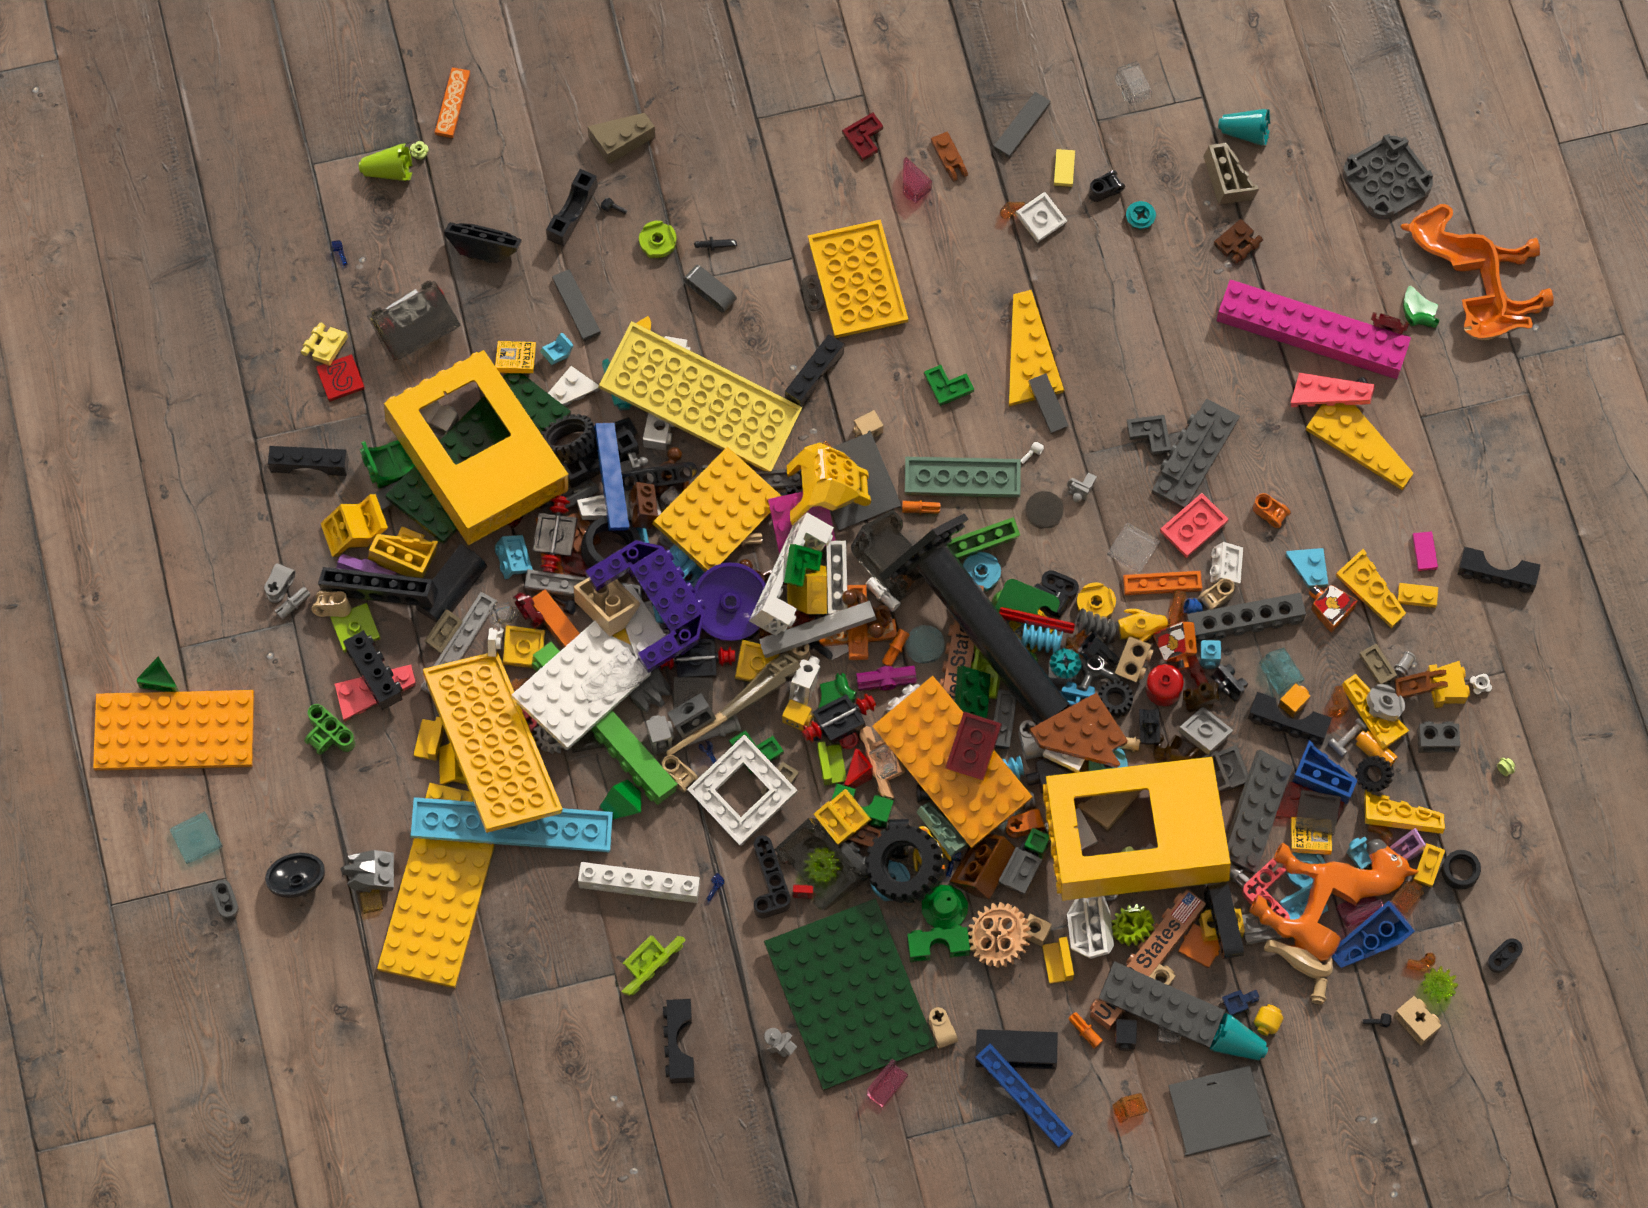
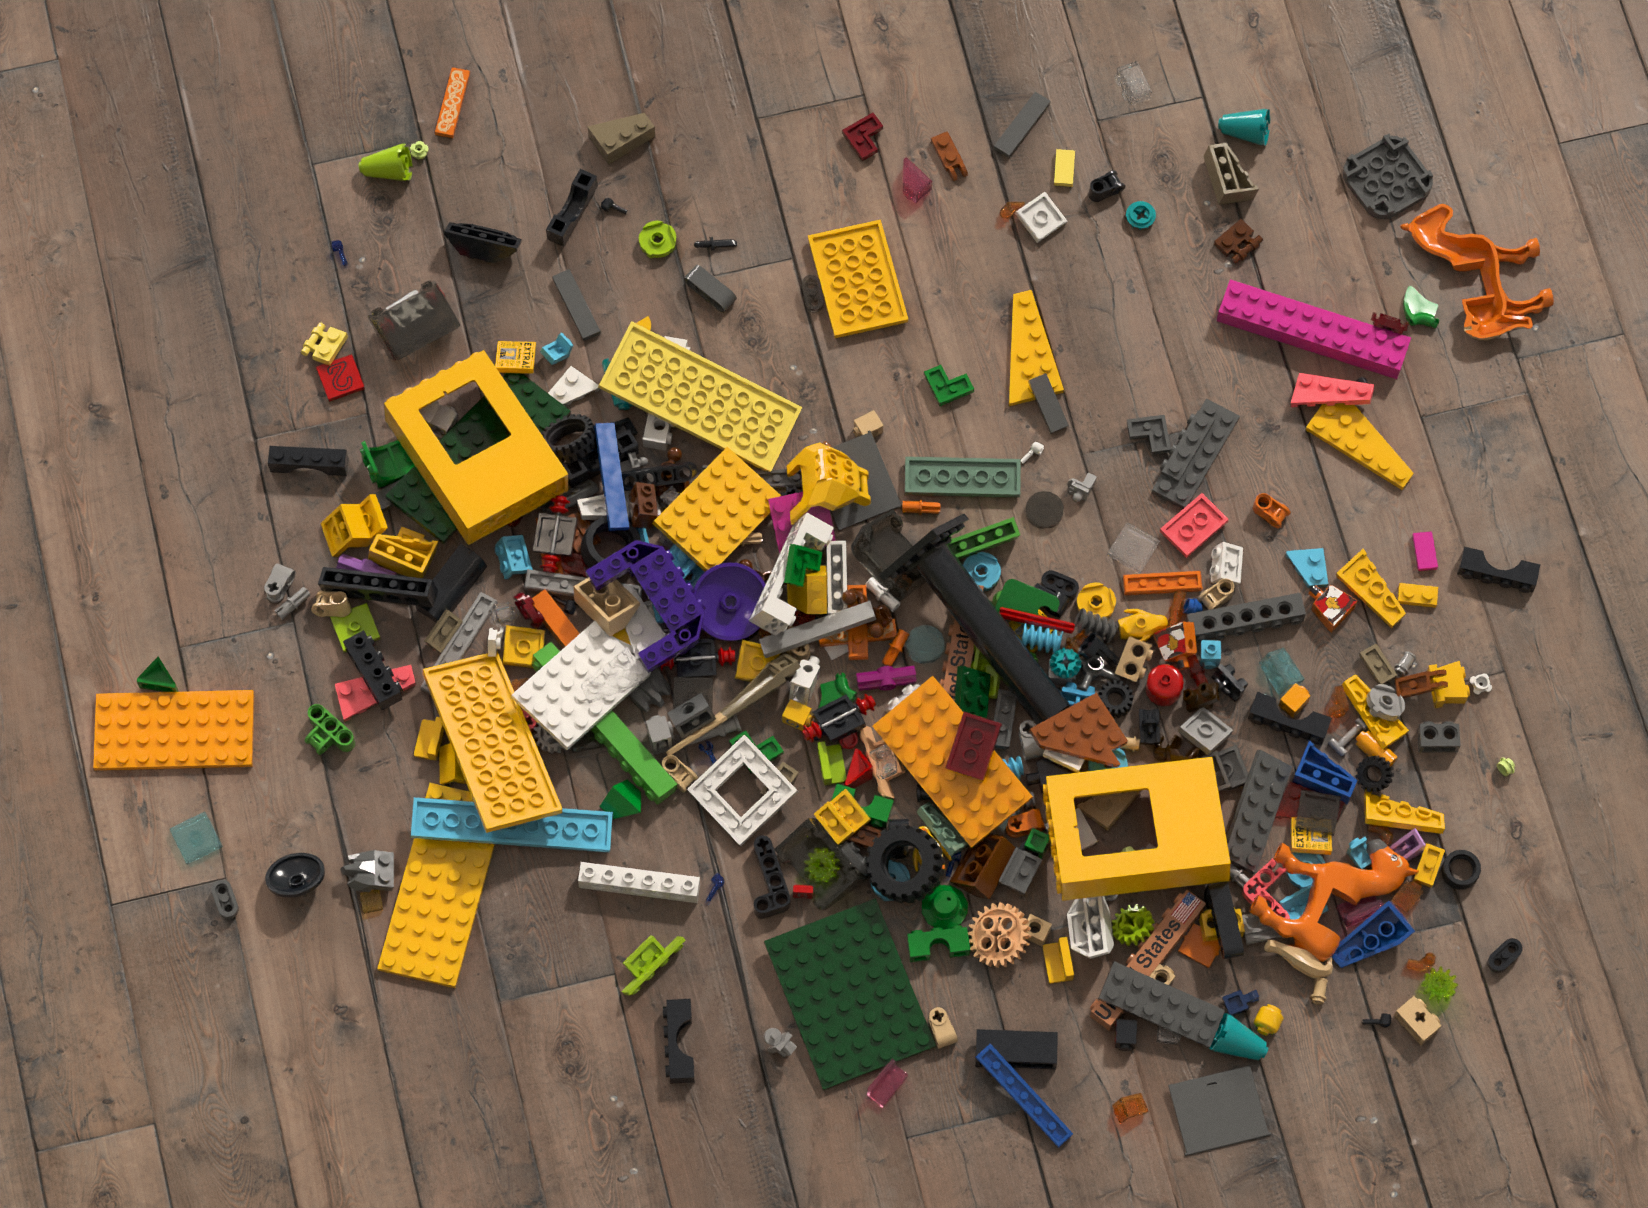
(821, 649): black piece -> none
(823, 358): black arch -> none
(1085, 1030): orange axle -> none

